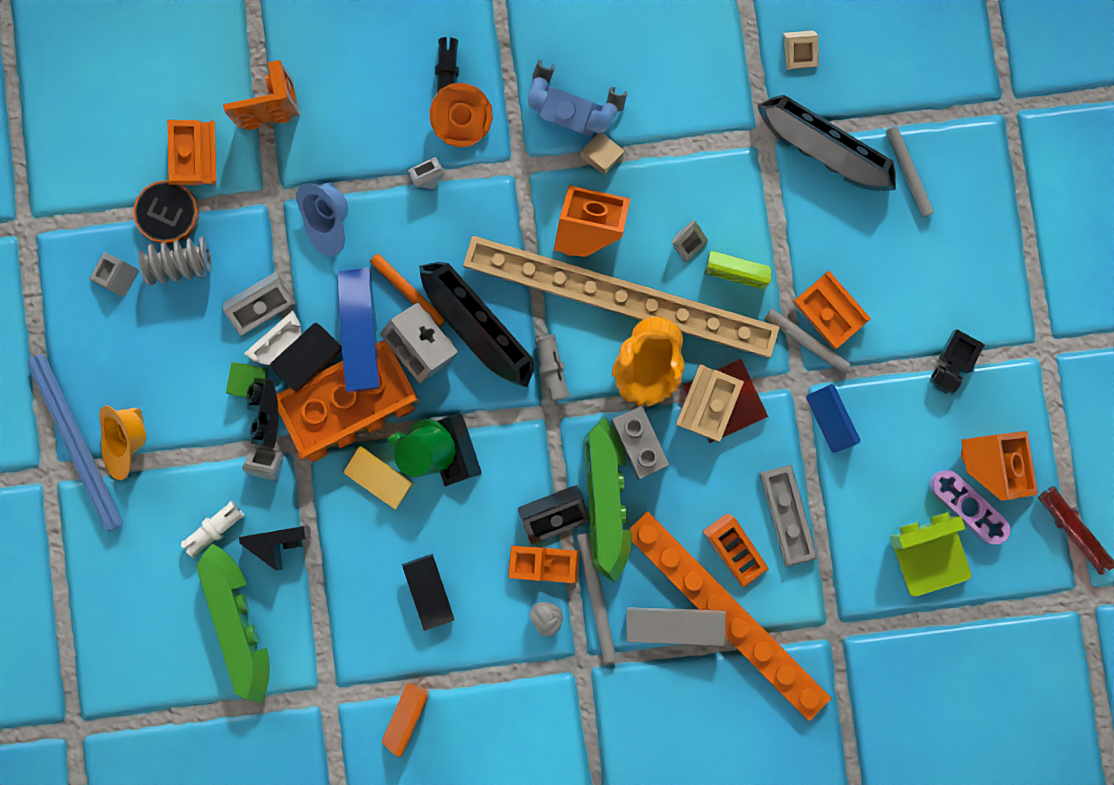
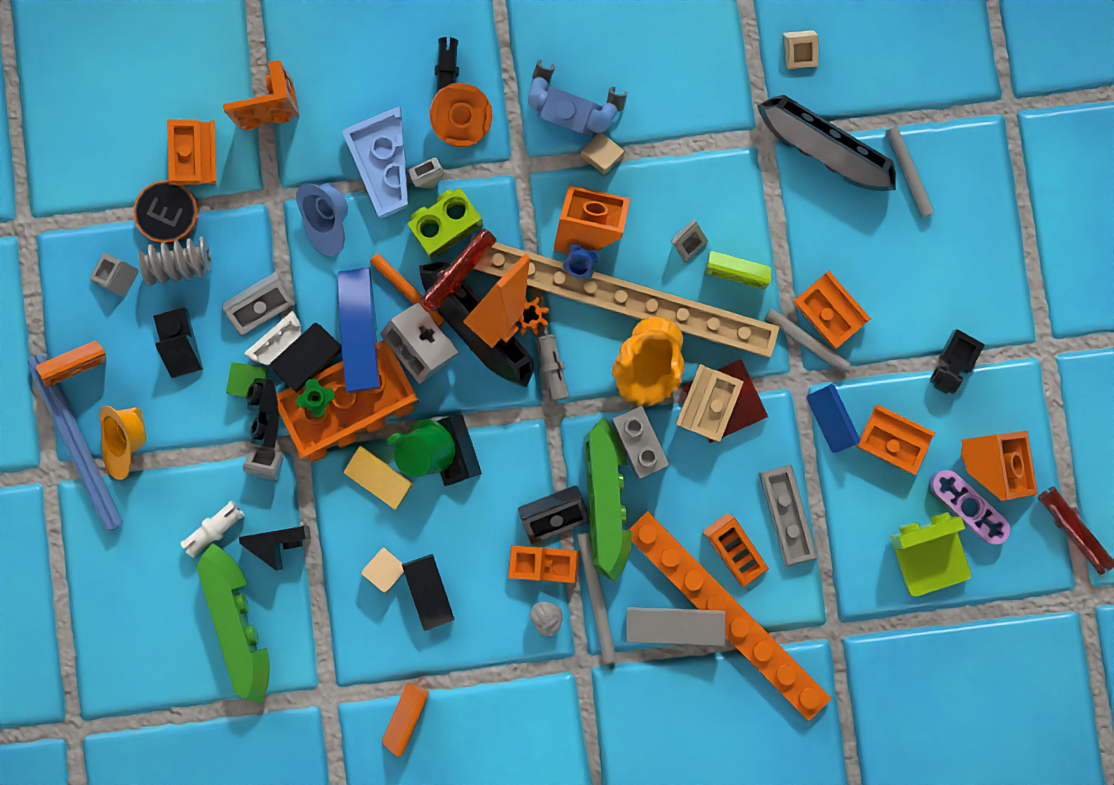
(71, 363): none -> orange slope
(177, 343): none -> black slope
(324, 397): none -> green plate
(380, 158): none -> light blue wing
(383, 570): none -> tan slope
(450, 230): none -> lime brick
(450, 279): none -> clear red pin
(502, 306): none -> orange slope
(533, 325): none -> orange gear
(579, 270): none -> blue plate
(895, 439): none -> orange plate

